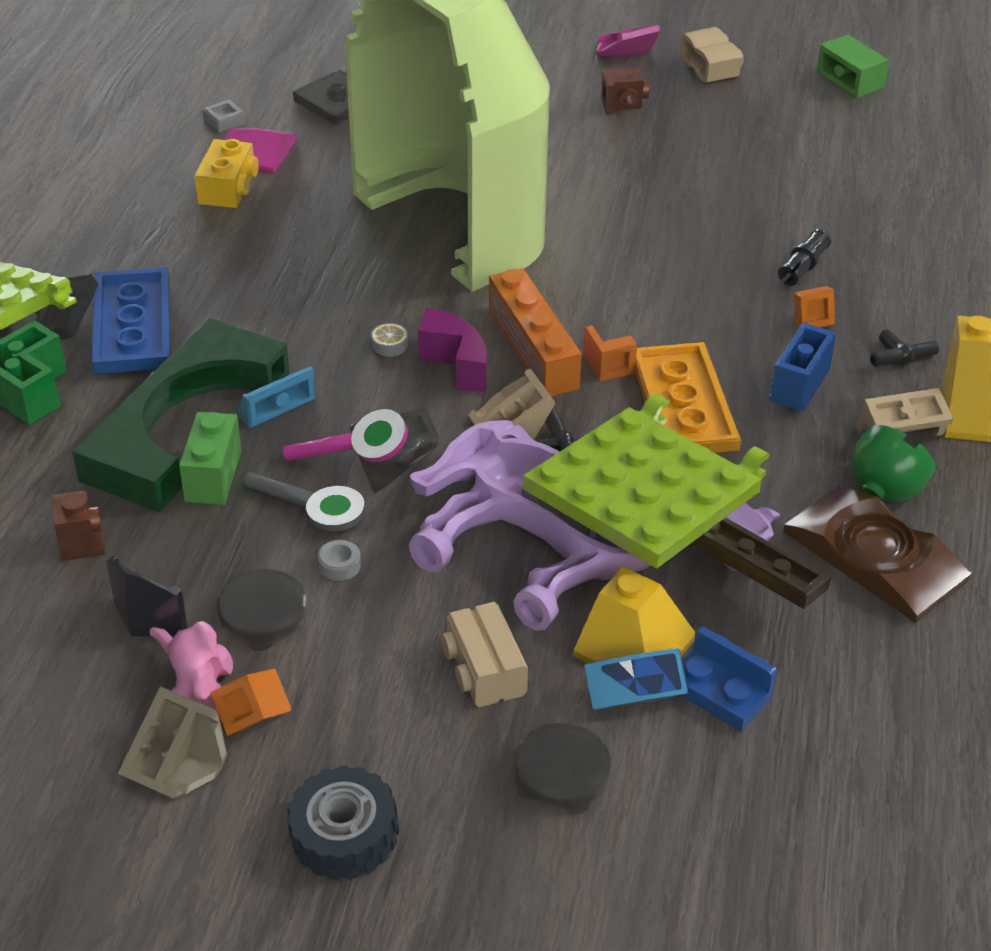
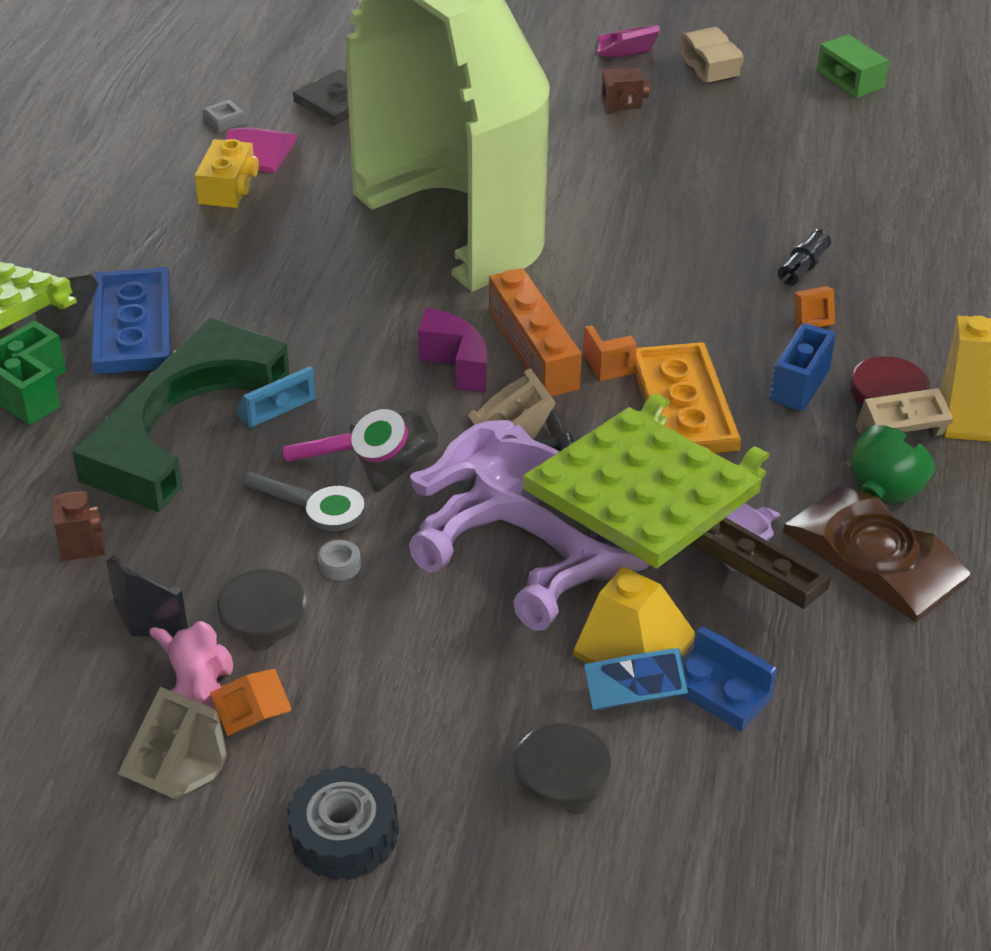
(210, 458): bright green brick -> none
(389, 339): light grey tile -> none
(485, 655): tan brick -> none
(886, 377): none -> dark red tile
(901, 352): black piece -> none

